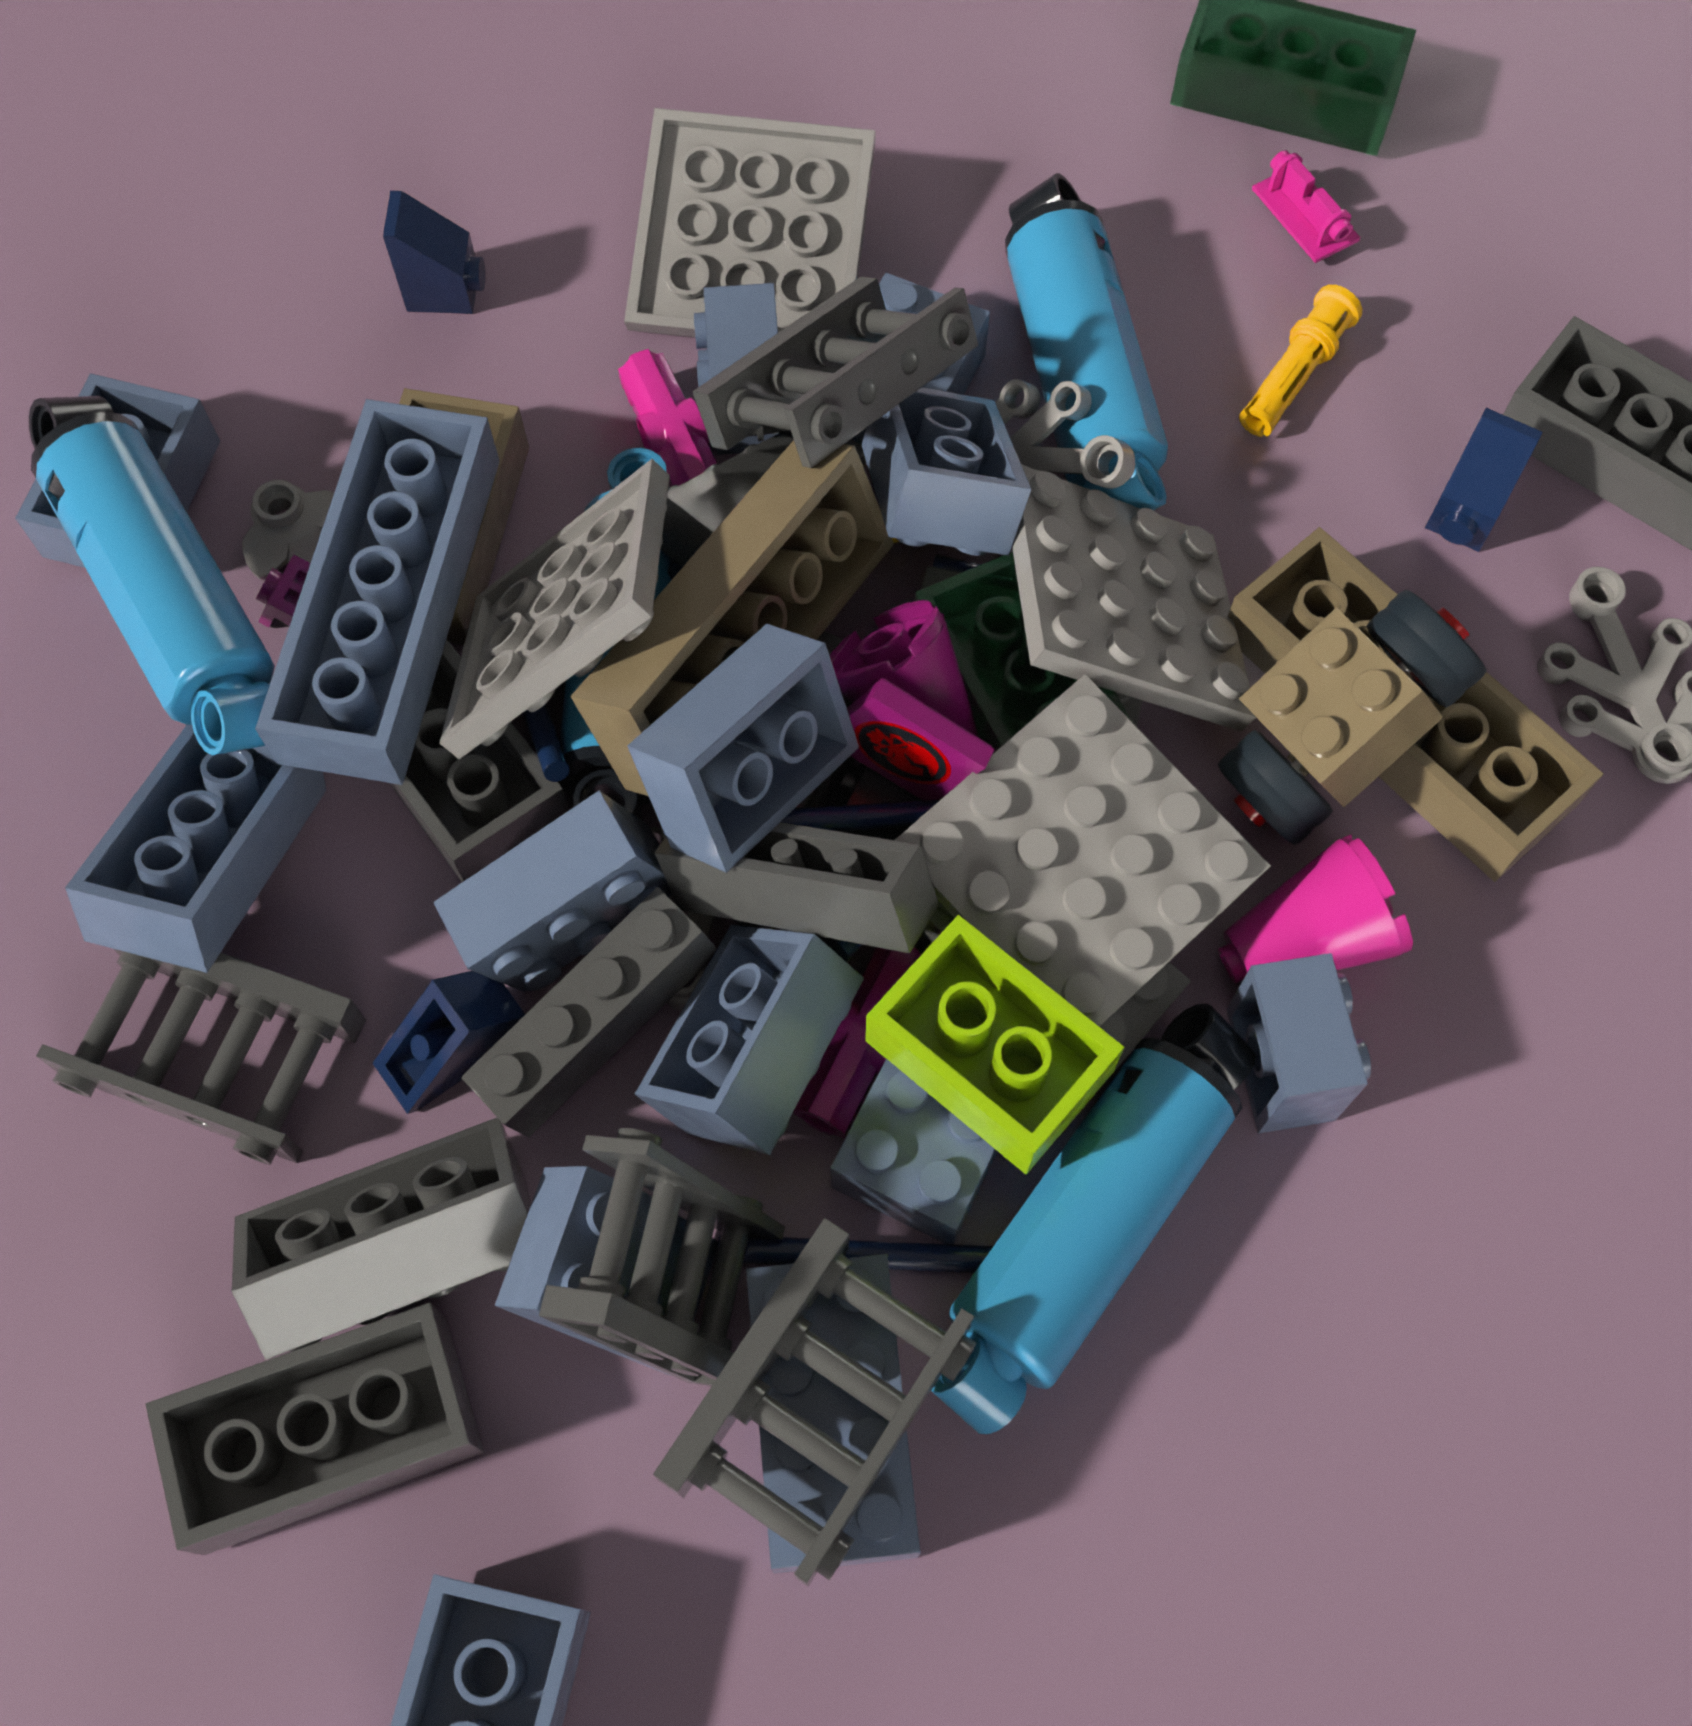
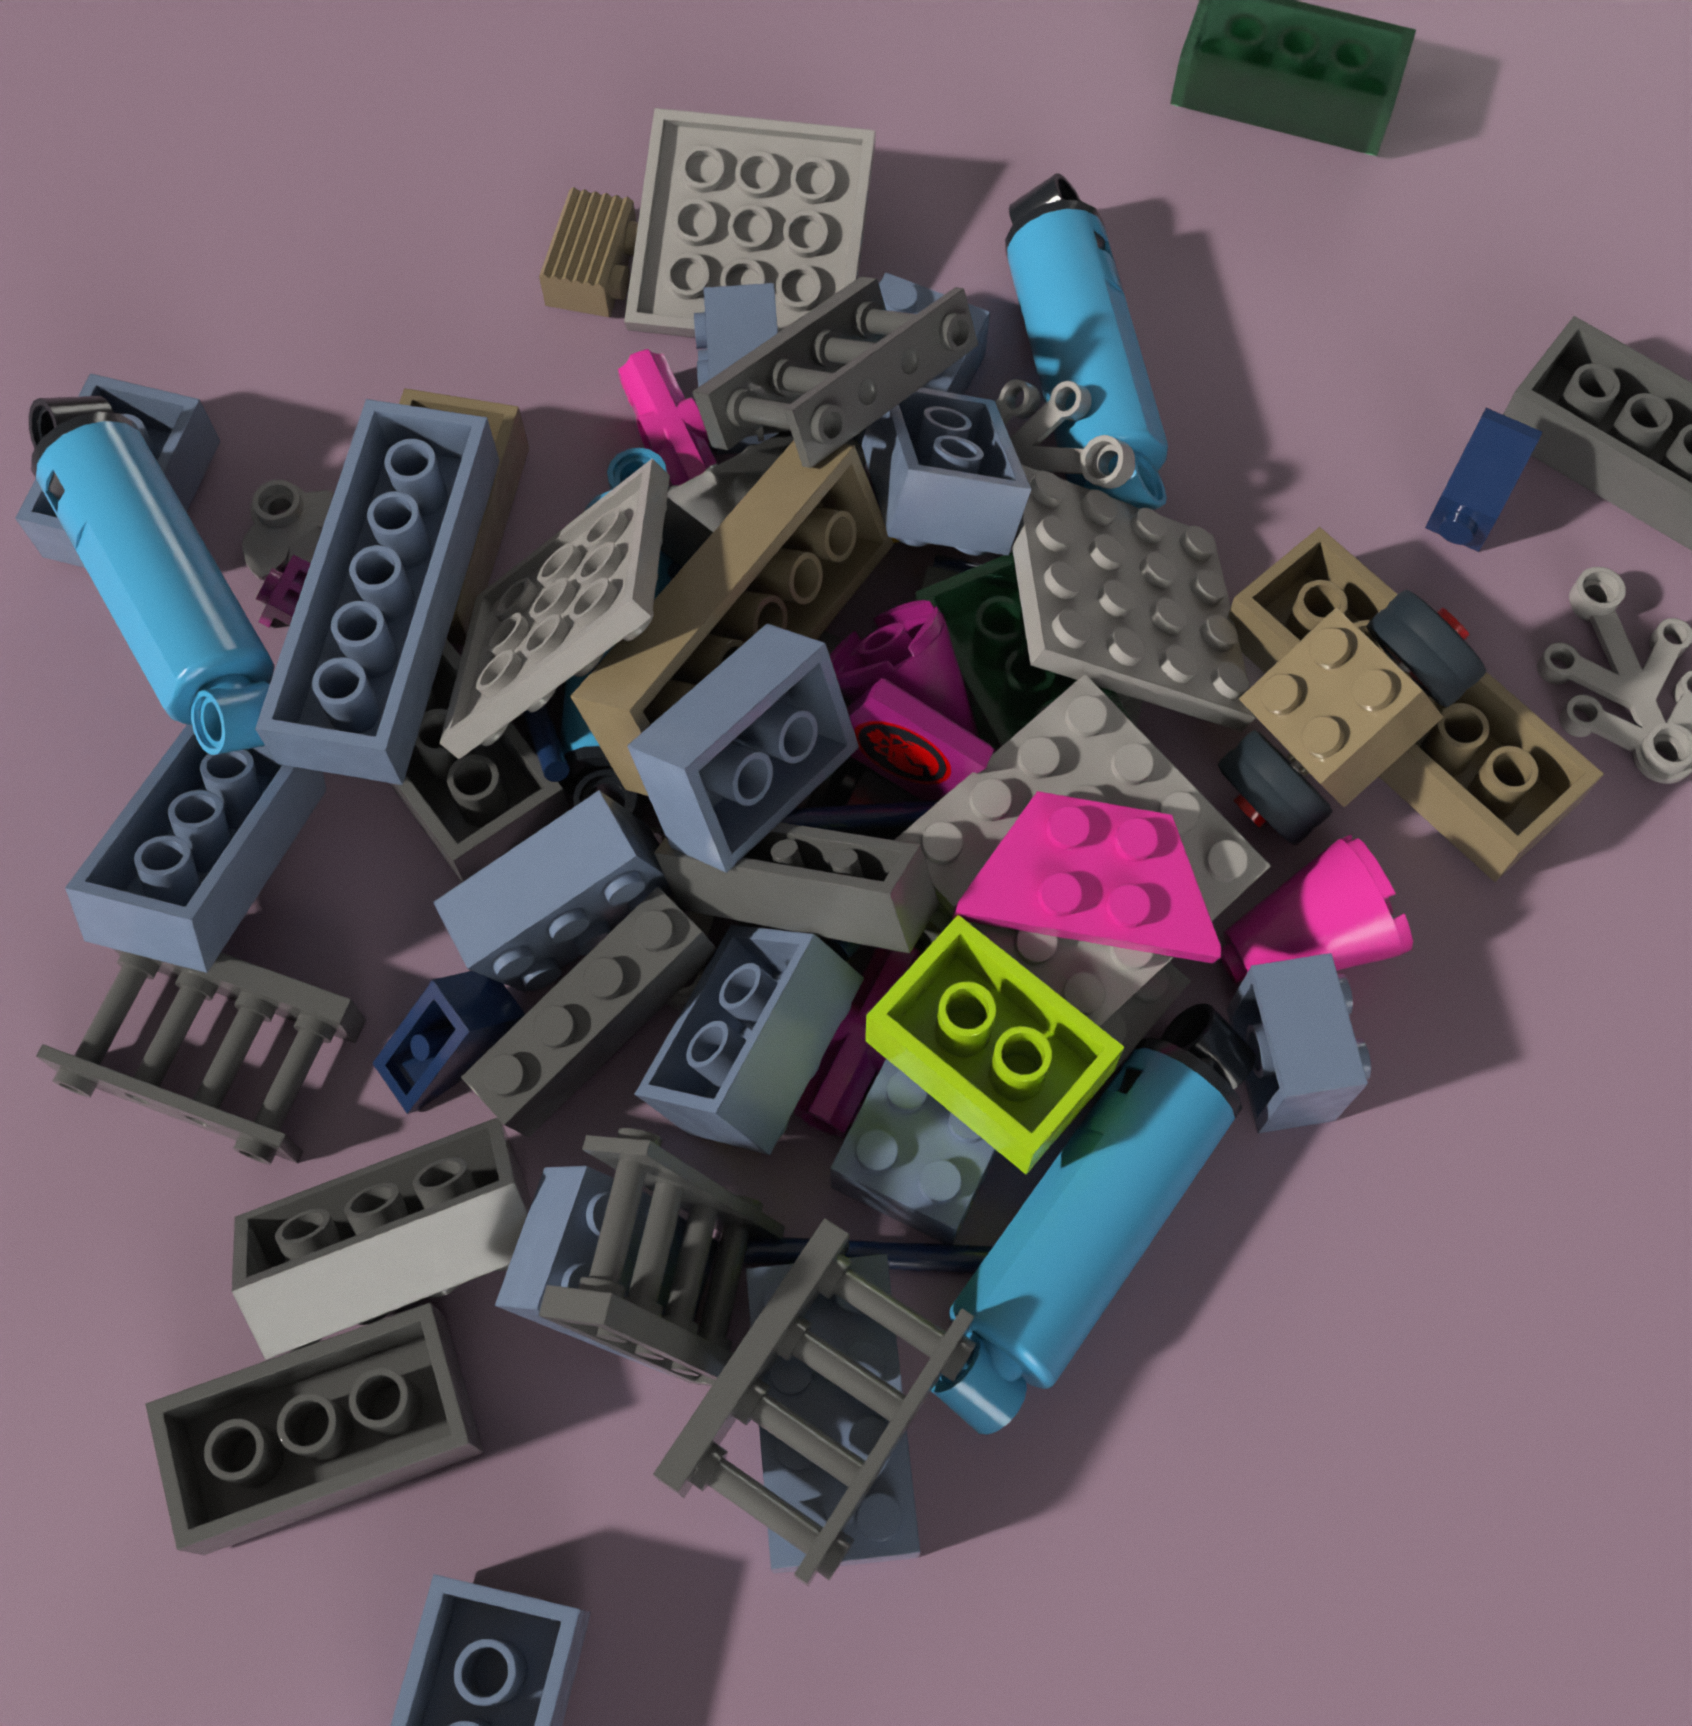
(431, 258): dark blue slope -> none
(590, 253): none -> dark tan brick
(1094, 878): none -> dark pink wing
(1304, 209): dark pink hinge -> none
(1311, 343): yellow pin -> none

